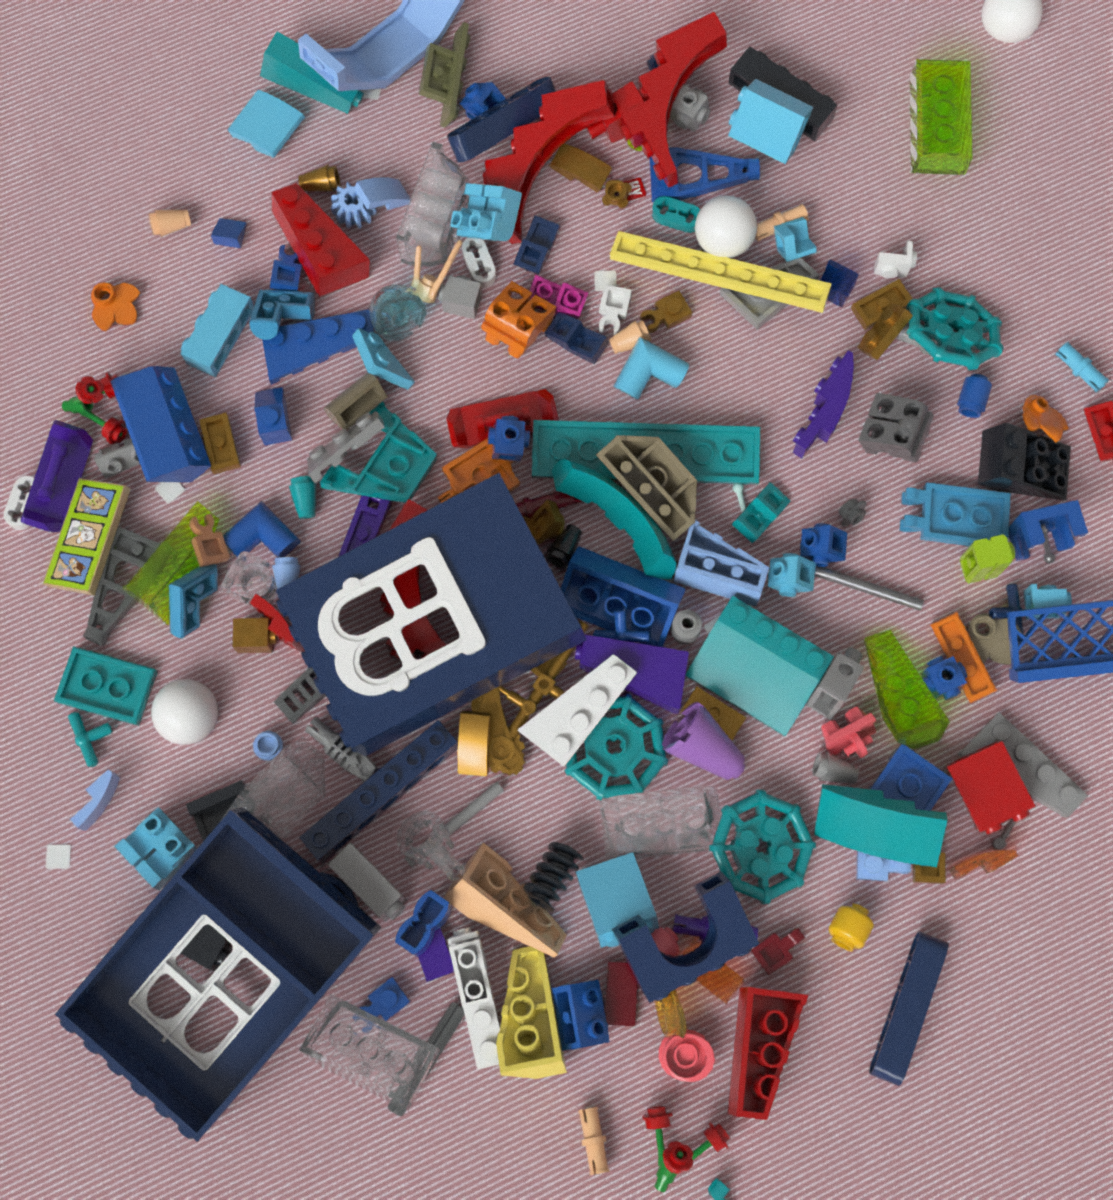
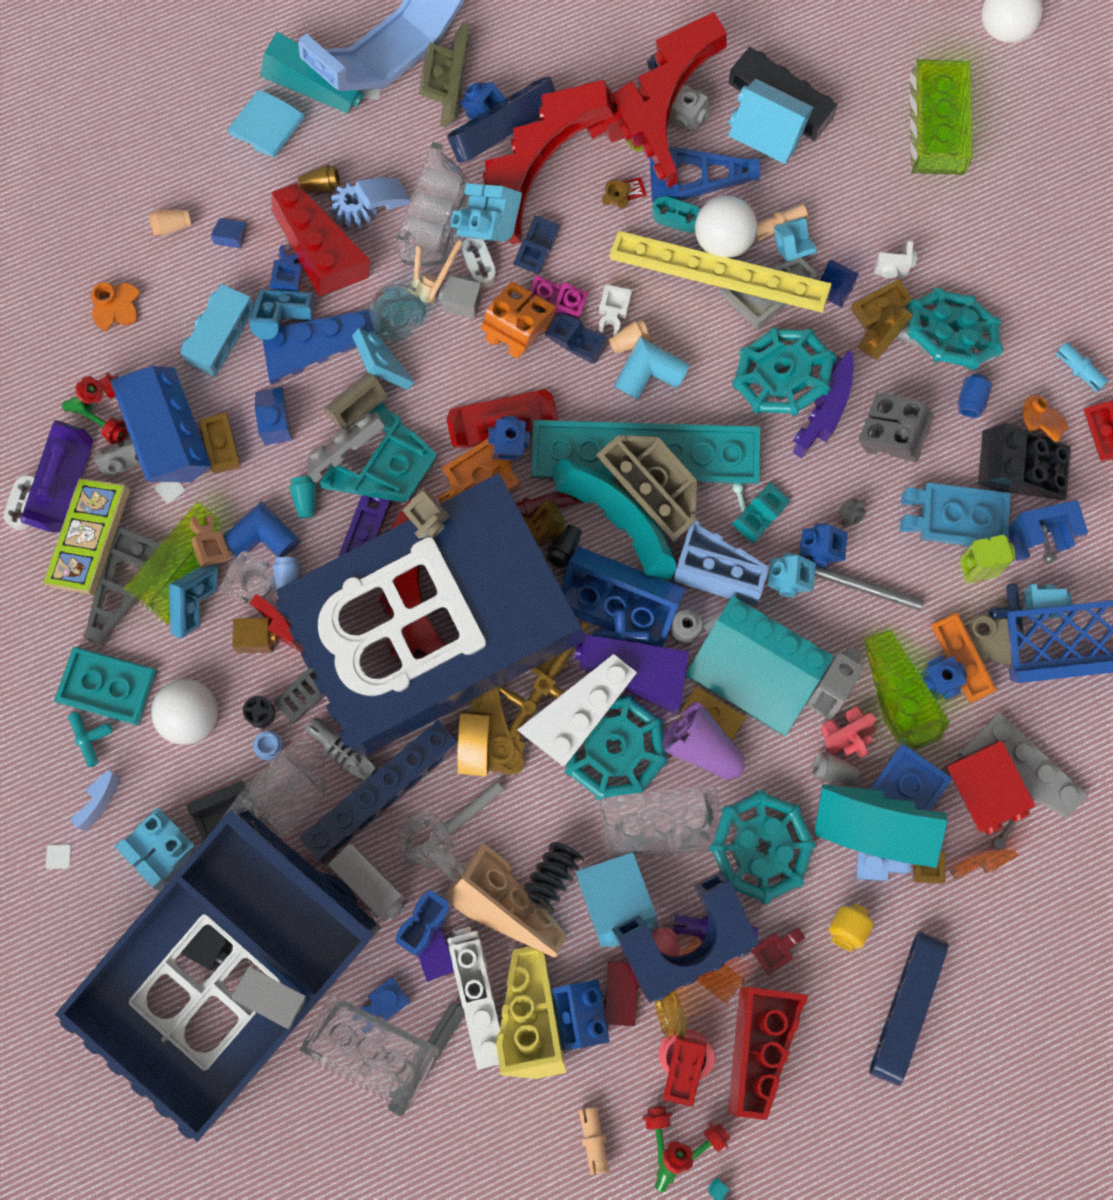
(254, 708): none -> black wheel
(269, 998): none -> light grey hinge
(426, 514): none -> dark tan bracket
(580, 165): pearl gold slope -> none
(603, 278): white sticker -> none
(669, 310): pearl gold plate -> none
(684, 1071): none -> red plate
(788, 383): none -> teal plate

